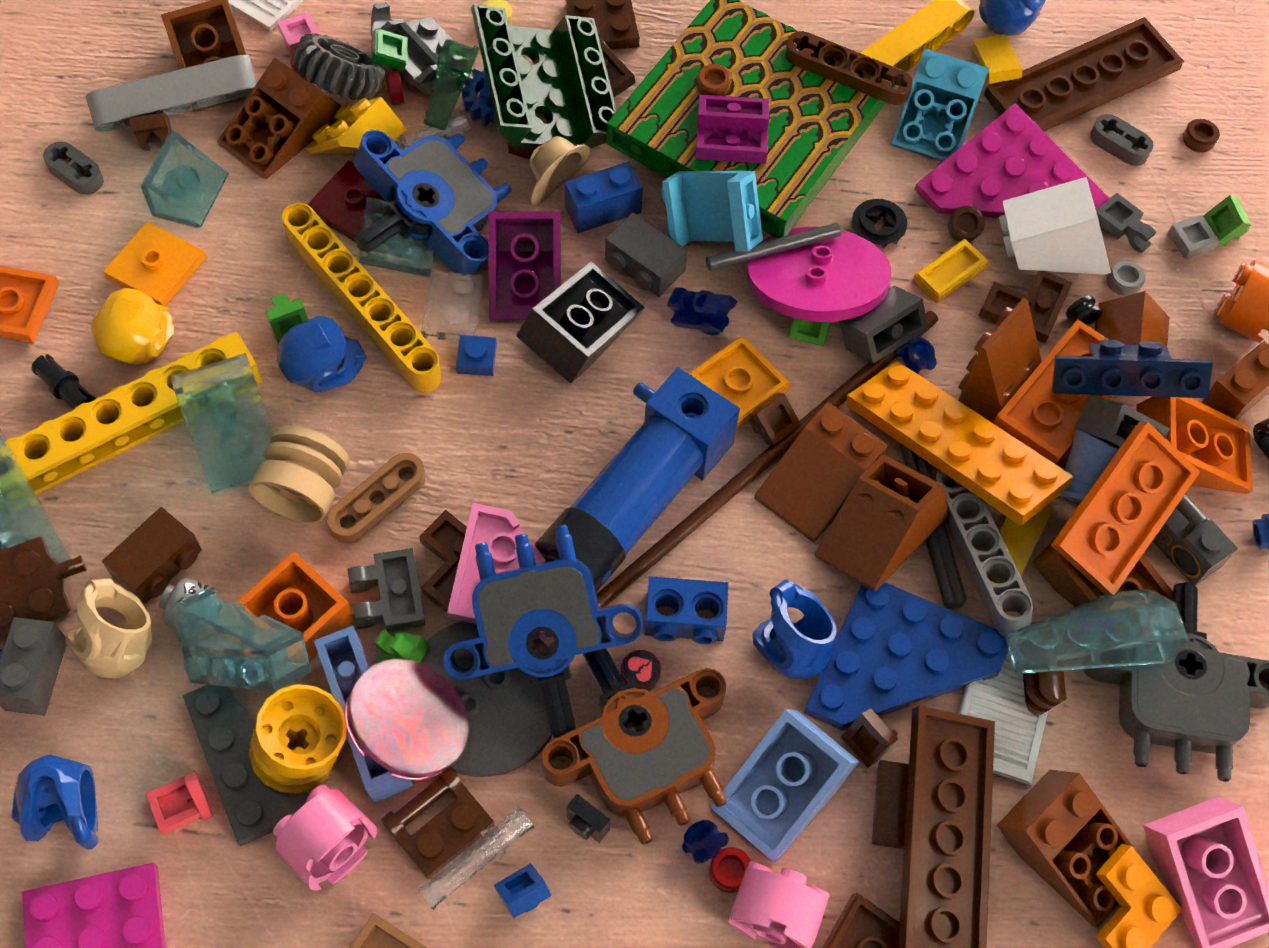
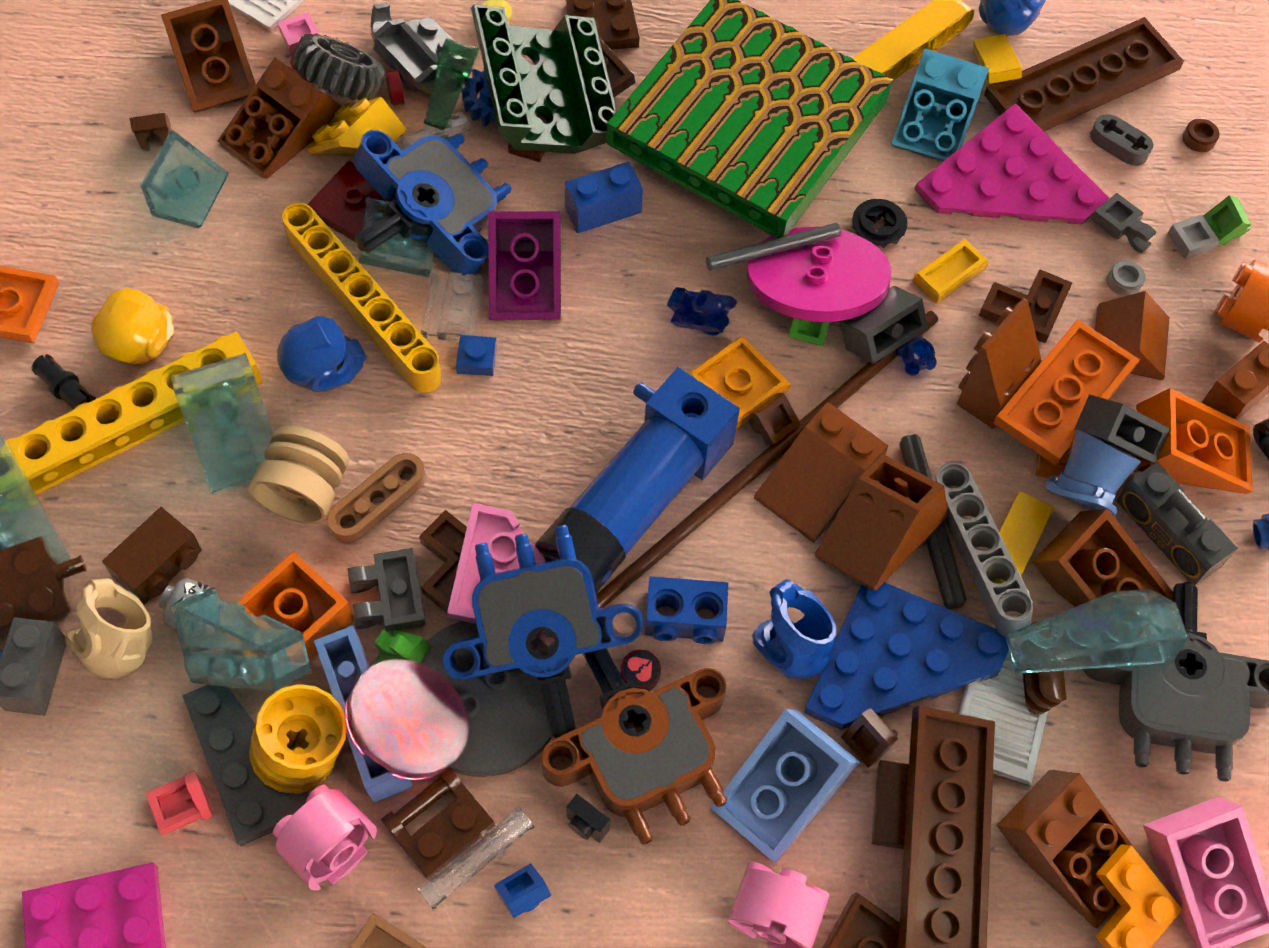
(56, 791): blue helmet -> none
(77, 163): dark grey beam -> none
(155, 263): light orange plate -> none
(172, 92): light grey beam -> none
(285, 315): bright green tile -> none
(389, 49): green tile -> none
(555, 164): tan piece -> none
(579, 321): black slope -> none
(645, 255): dark grey brick -> none
(704, 841): clear blue plate -> none
(713, 208): medium azure panel -> none
(714, 80): dark orange tile -> none
(728, 869): red tile -> none
(732, 129): magenta slope -> none
(845, 72): reddish brown beam -> none
(960, 442): light orange plate -> none
(966, 223): reddish brown tile -> none
(1055, 230): white slope -> none
(1084, 310): black bush -> none
(1125, 508): orange plate -> none
(1131, 371): dark blue bracket -> none

